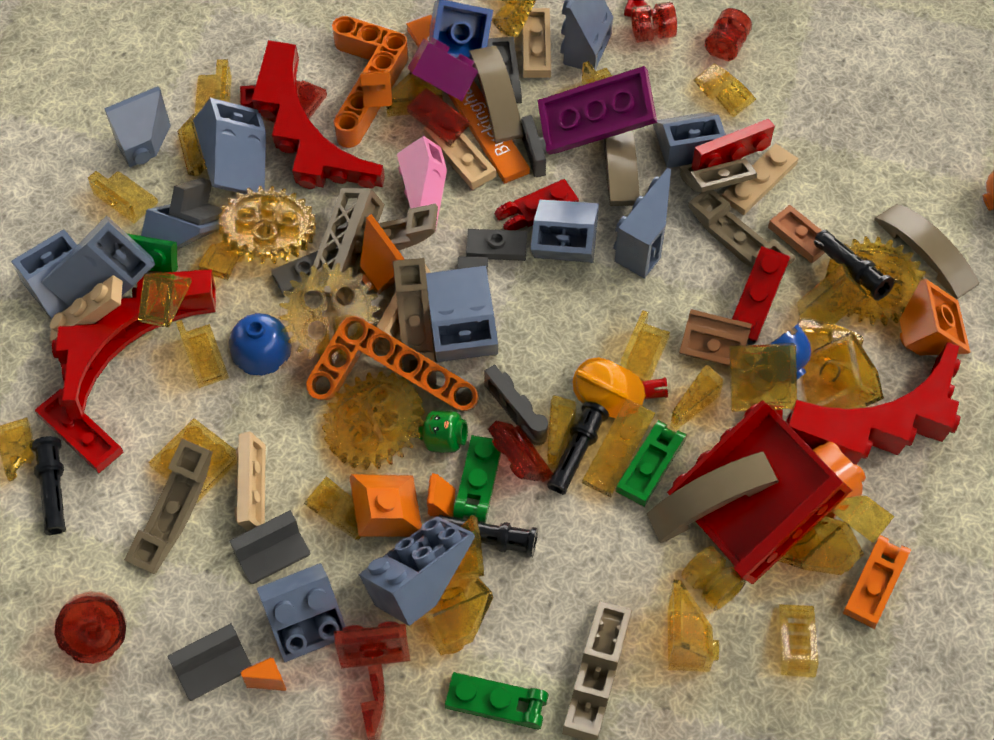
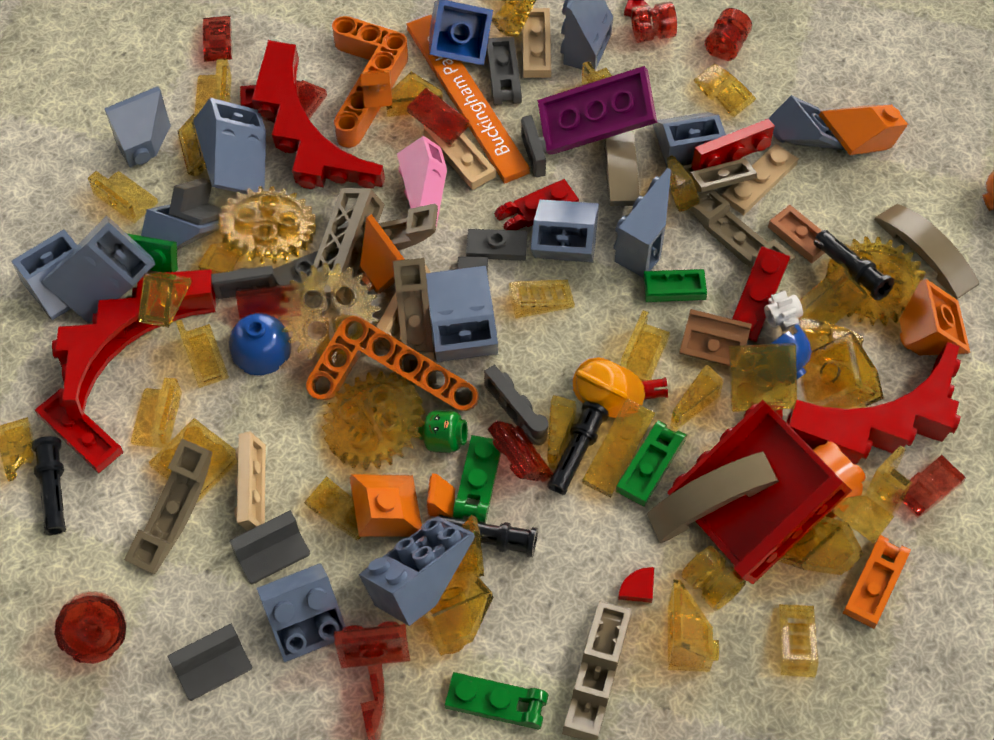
(91, 307): tan plate -> none
(157, 415): none -> clear yellow panel
(217, 38): none -> clear red slope
(227, 283): none -> dark grey plate
(262, 301): none -> clear red plate
(263, 676): orange slope -> none
(442, 69): magenta brick -> none
(498, 94): dark tan slope -> none
(533, 307): none -> clear yellow slope
(638, 586): none -> red tile
(675, 285): none -> green plate
(682, 186): none -> clear yellow slope
(783, 310): none -> white gear
(801, 125): none -> sand blue slope
(865, 127): none -> orange slope
(888, 485): none -> clear yellow panel
(932, 486): none -> clear red slope

